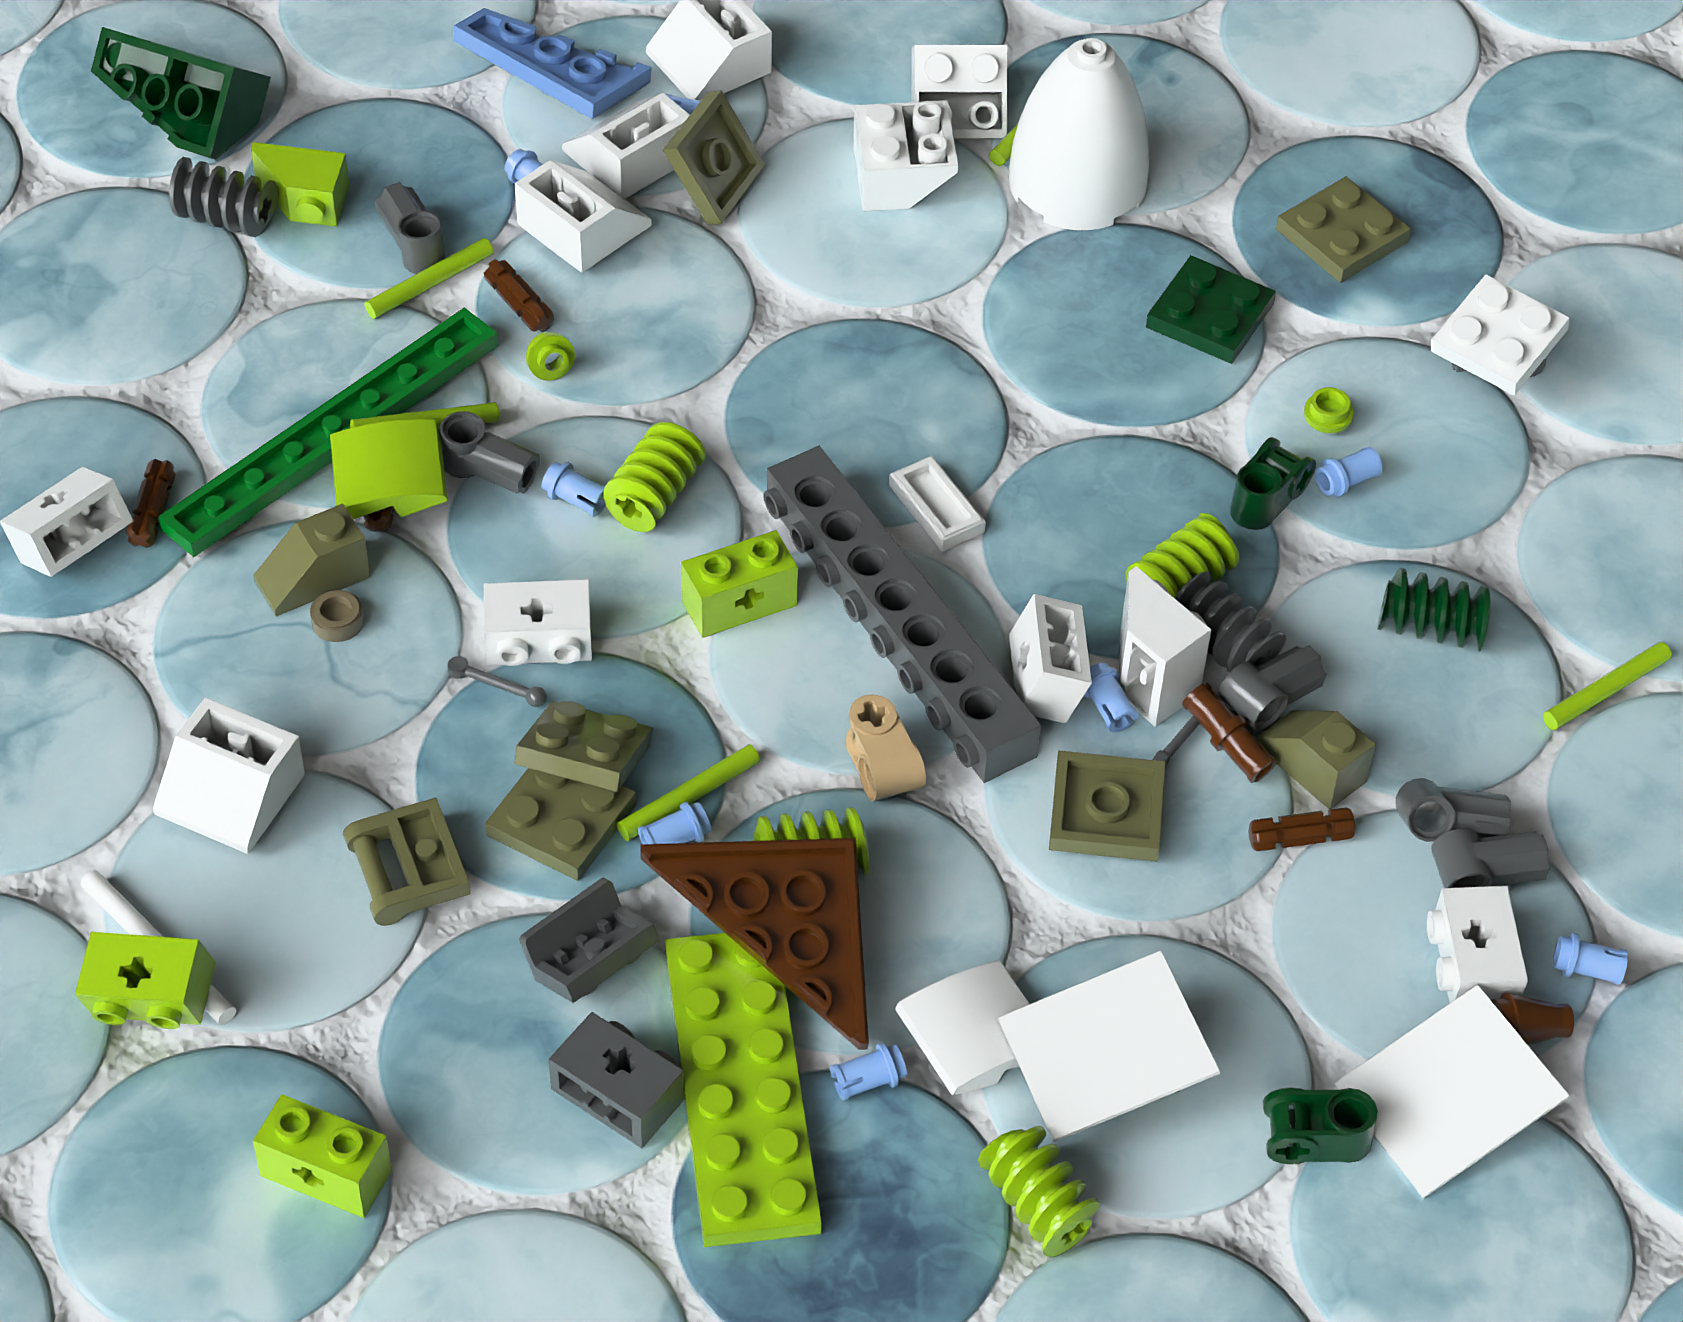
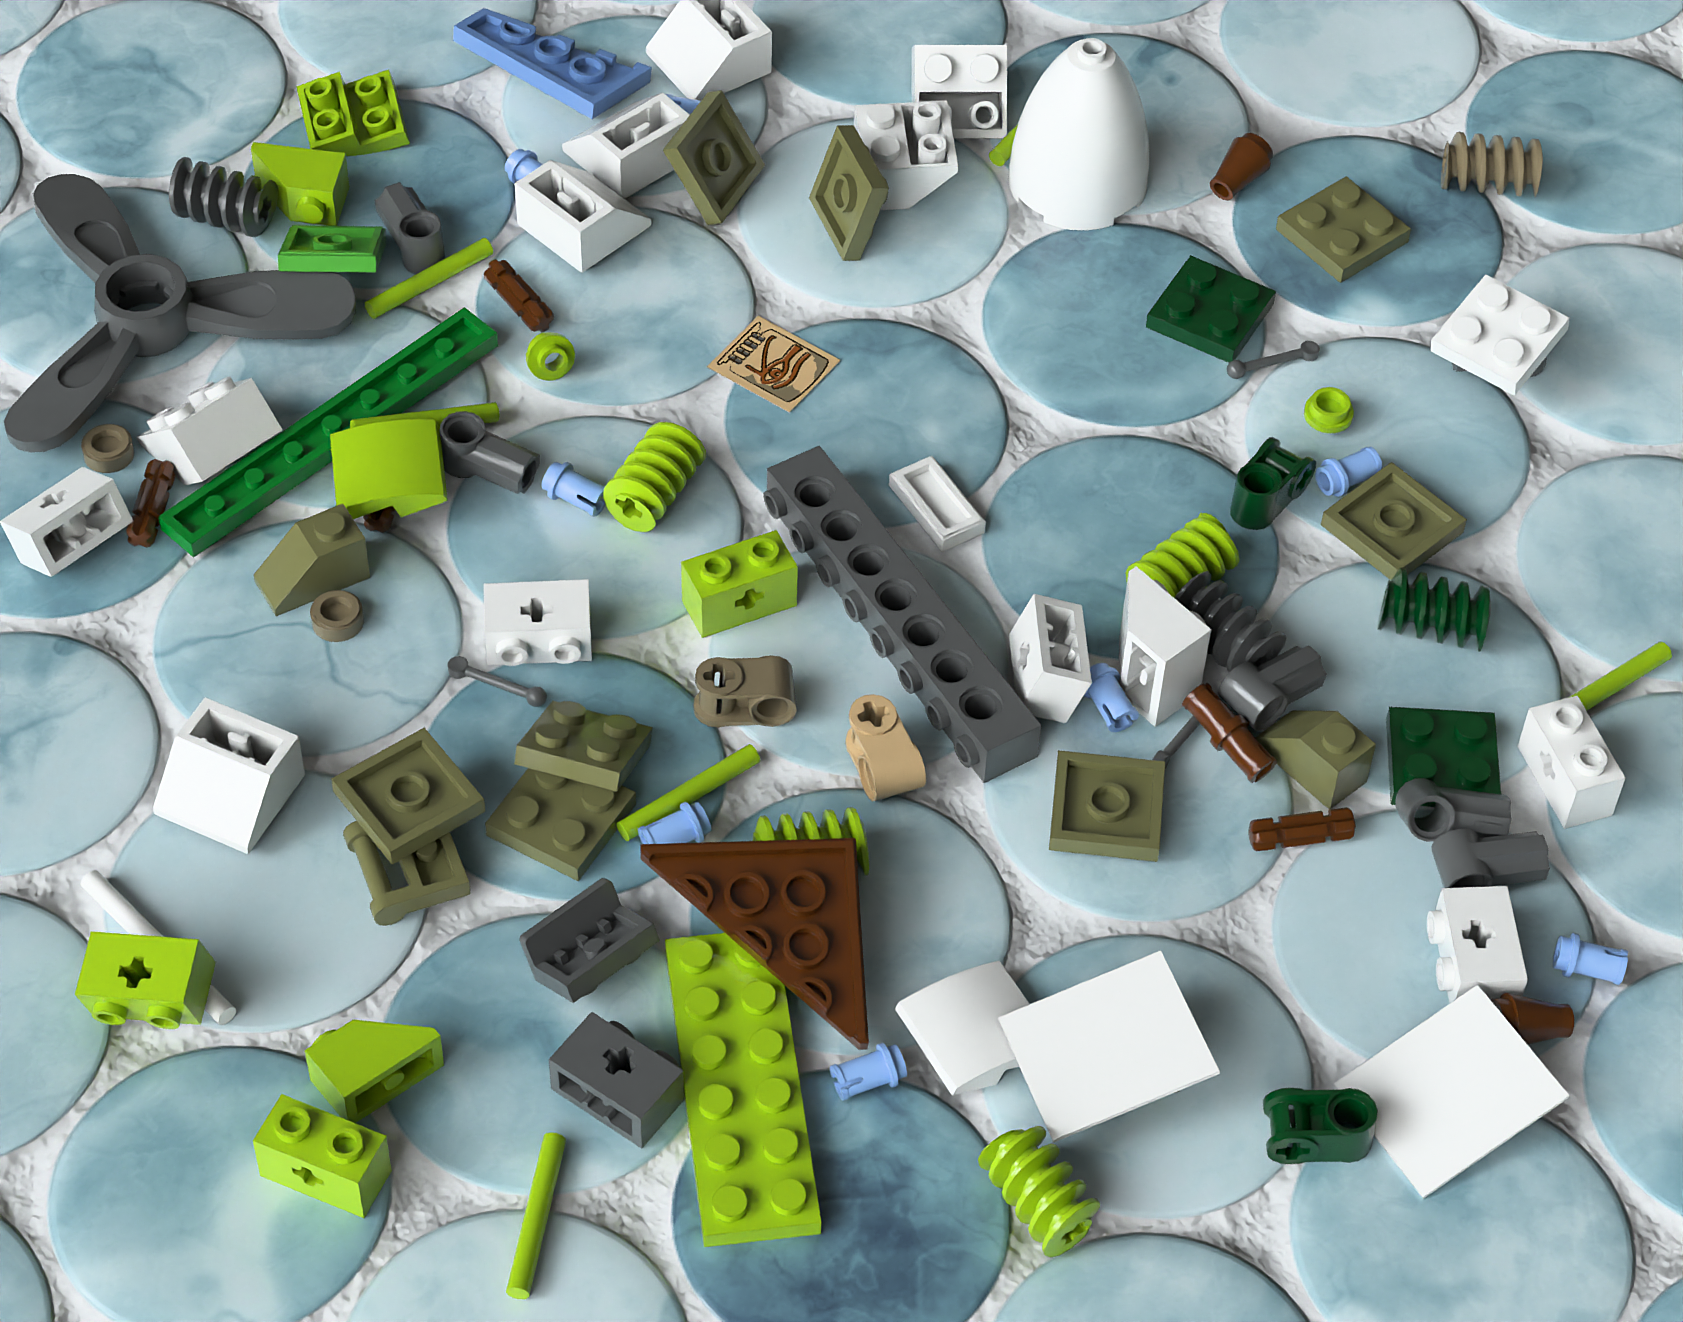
(102, 246): none -> dark grey piece
(107, 448): none -> dark tan tile
(189, 96): dark green wedge -> none
(211, 429): none -> white slope
(332, 249): none -> bright green tile
(353, 116): none -> lime slope
(371, 1064): none -> lime slope
(408, 795): none -> olive plate
(536, 1216): none -> lime bar
(750, 691): none -> dark tan piece
(773, 363): none -> sticker
(849, 193): none -> olive plate
(1243, 163): none -> reddish brown cone
(1308, 351): none -> dark grey hinge
(1393, 521): none -> olive plate
(1444, 747): none -> dark green plate
(1492, 163): none -> dark tan piece
(1571, 762): none -> white brick

